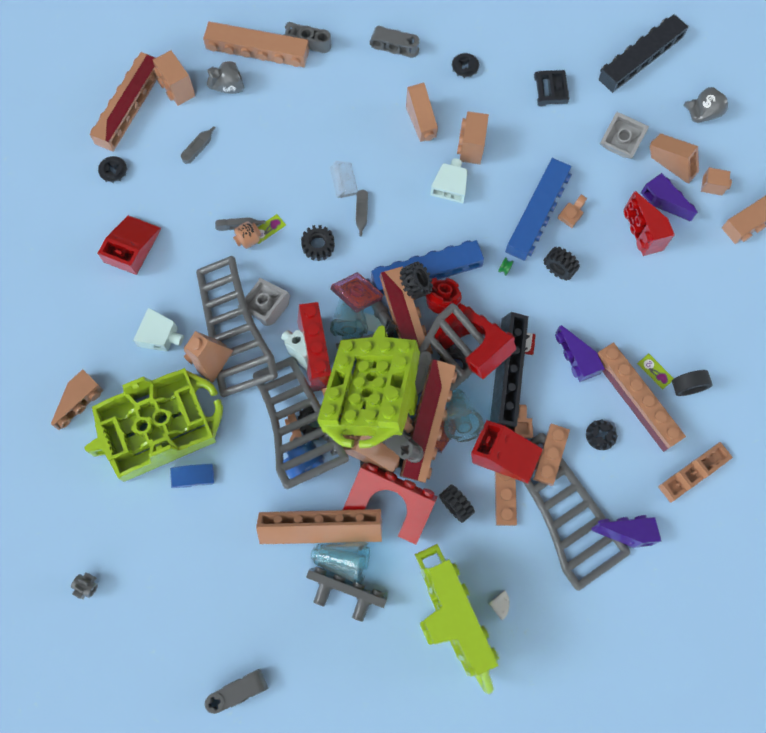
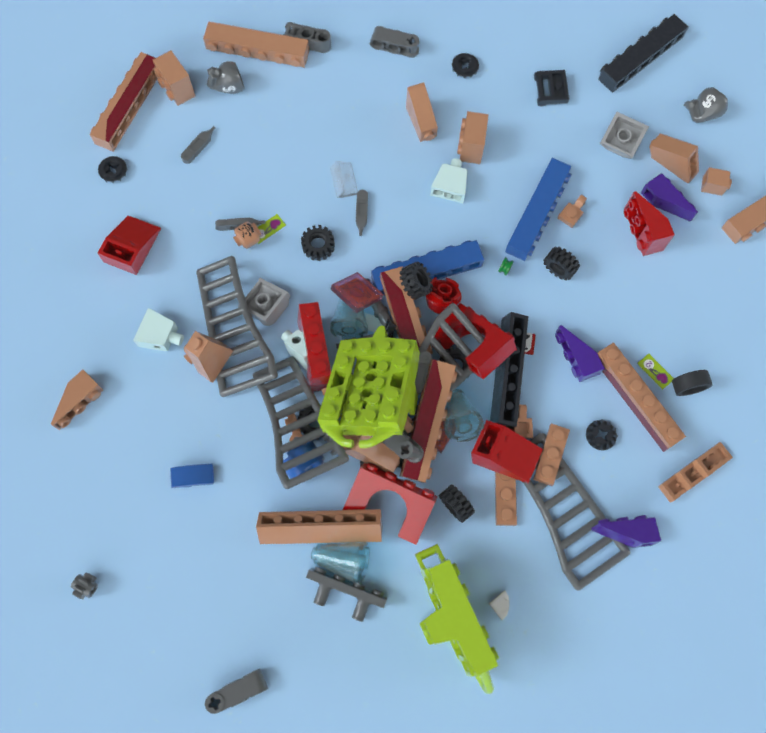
(168, 396): lime piece -> none

